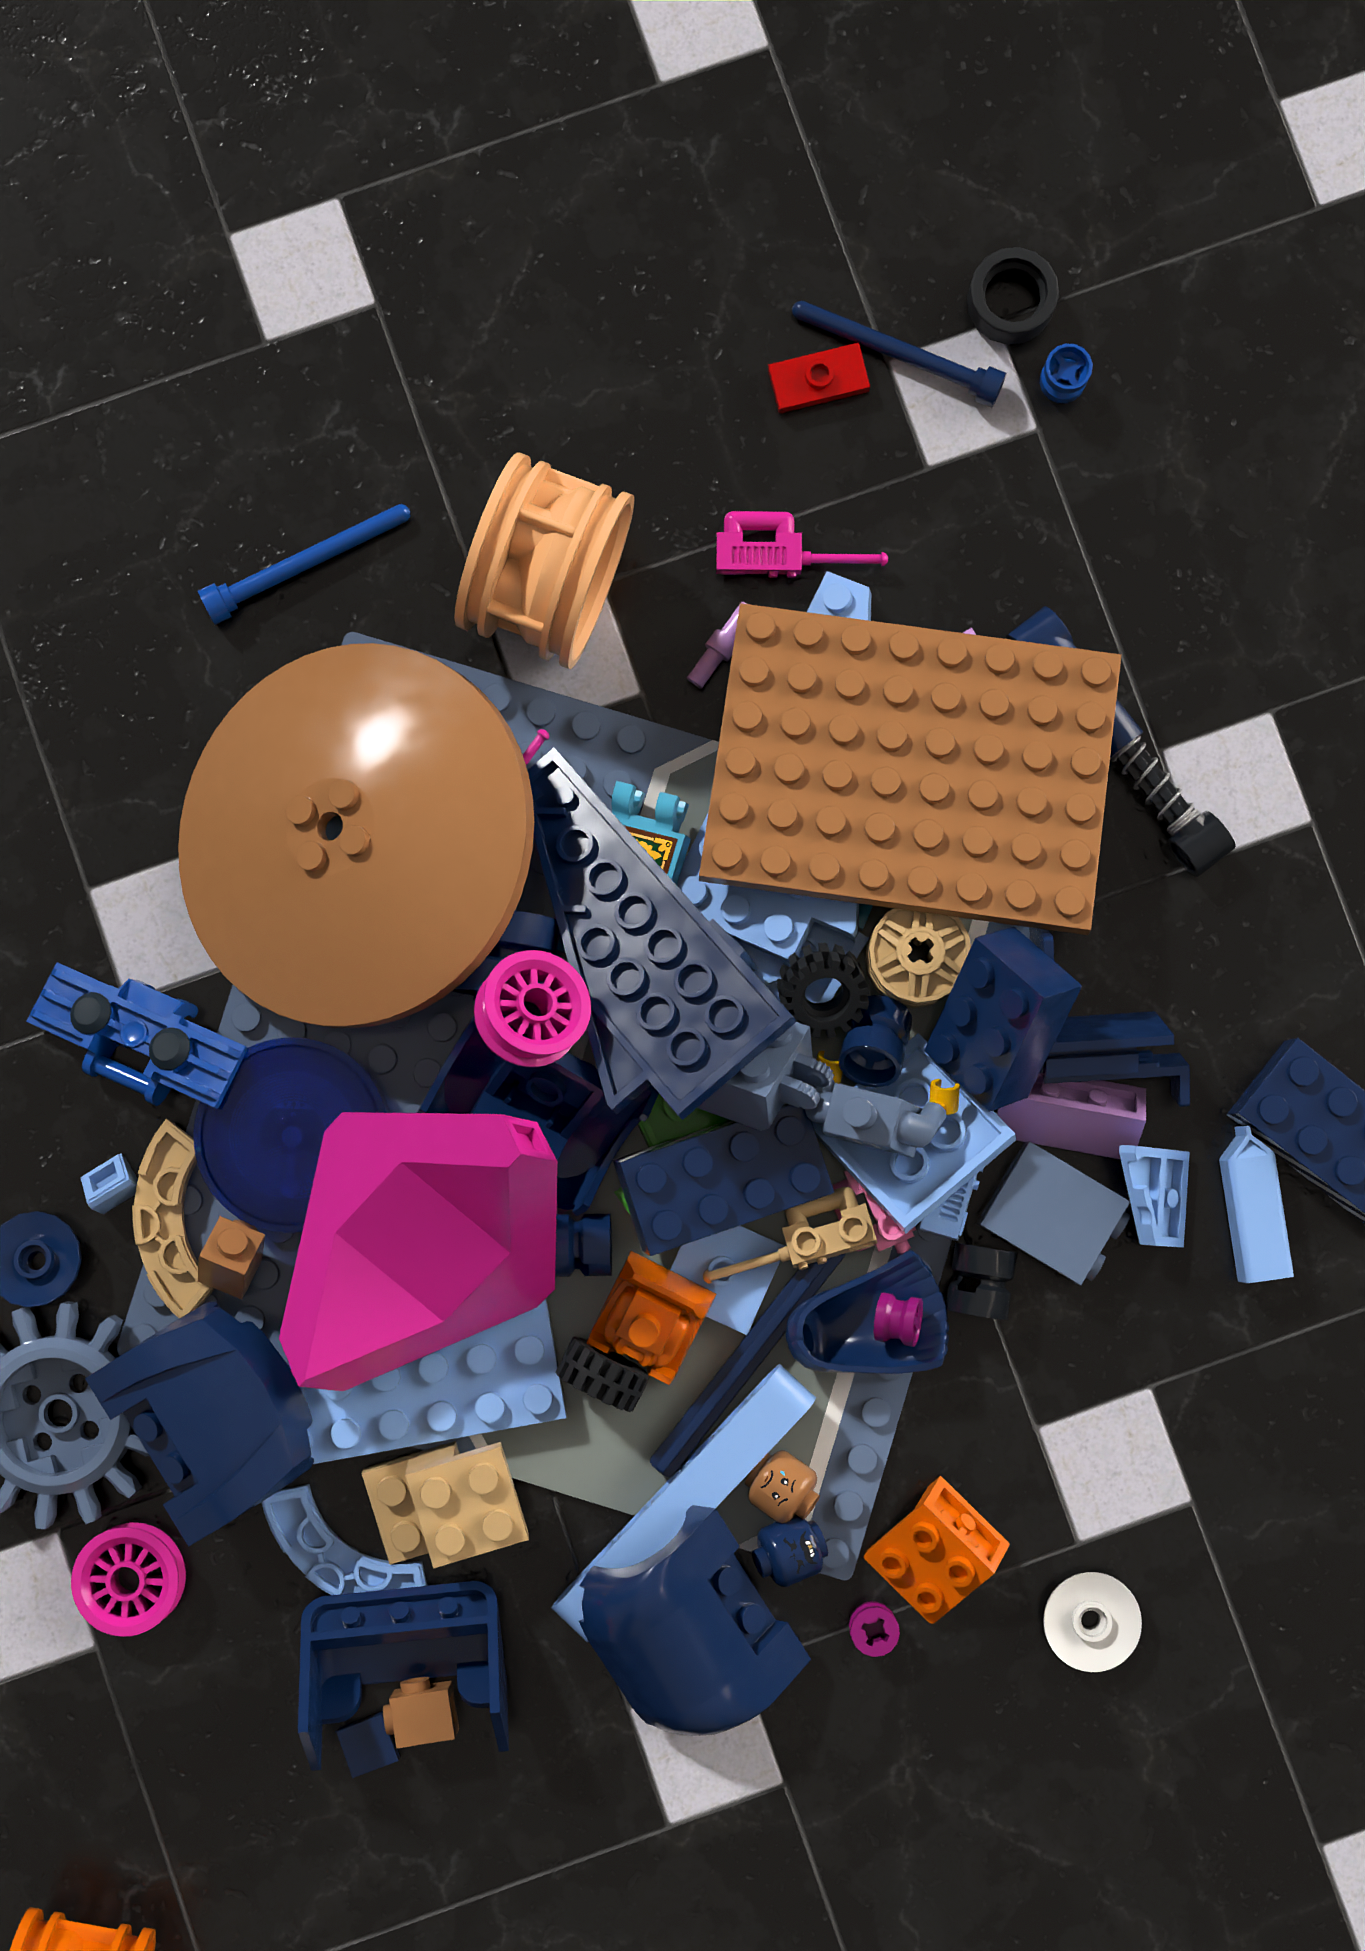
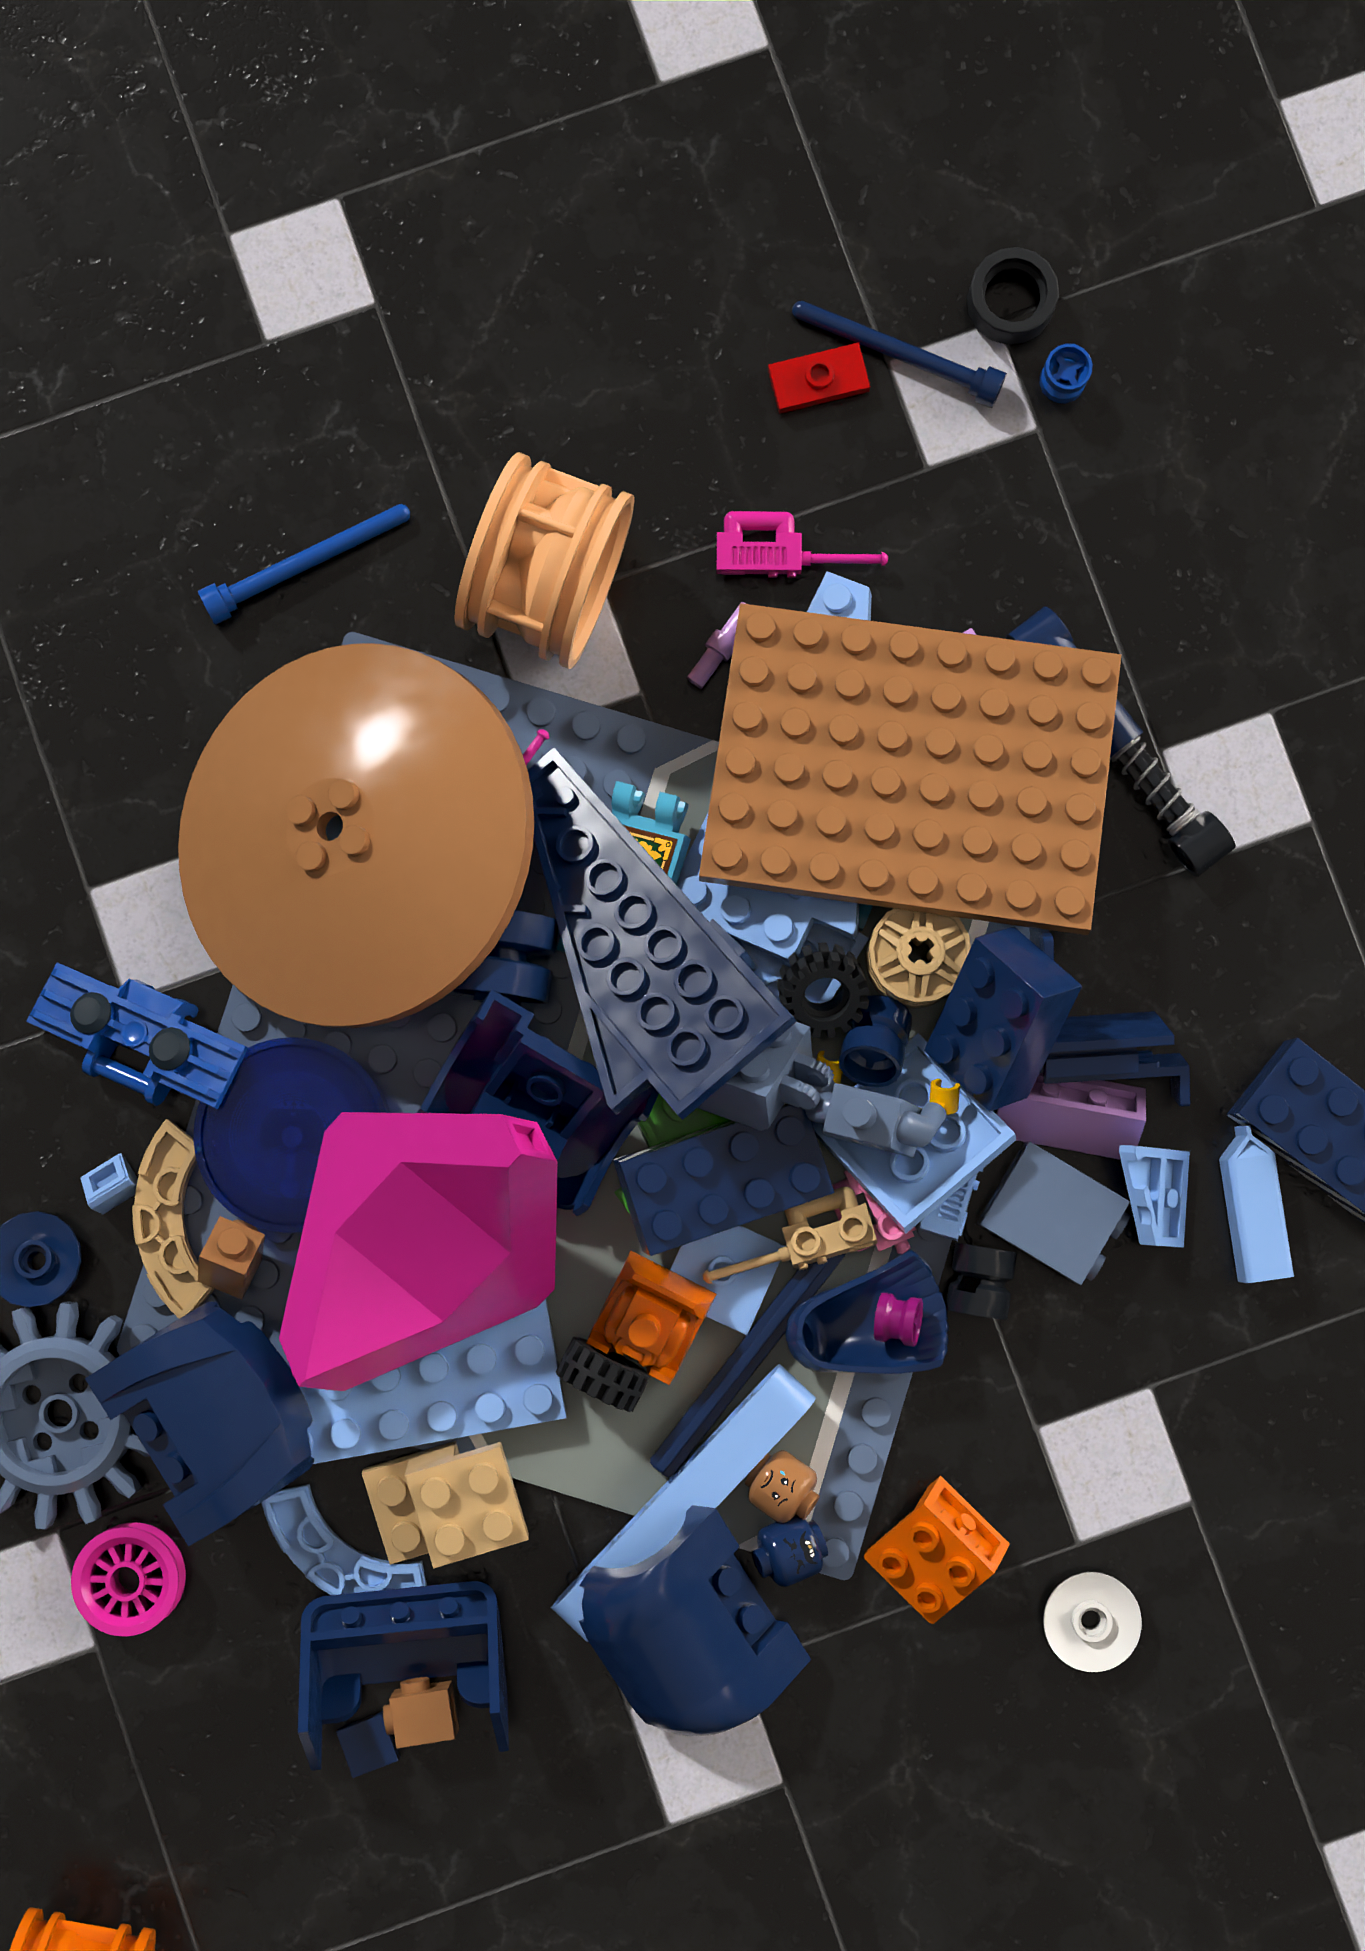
(507, 991): dark pink wheel -> none
(583, 1245): dark blue wheel -> none
(870, 1615): magenta wheel -> none

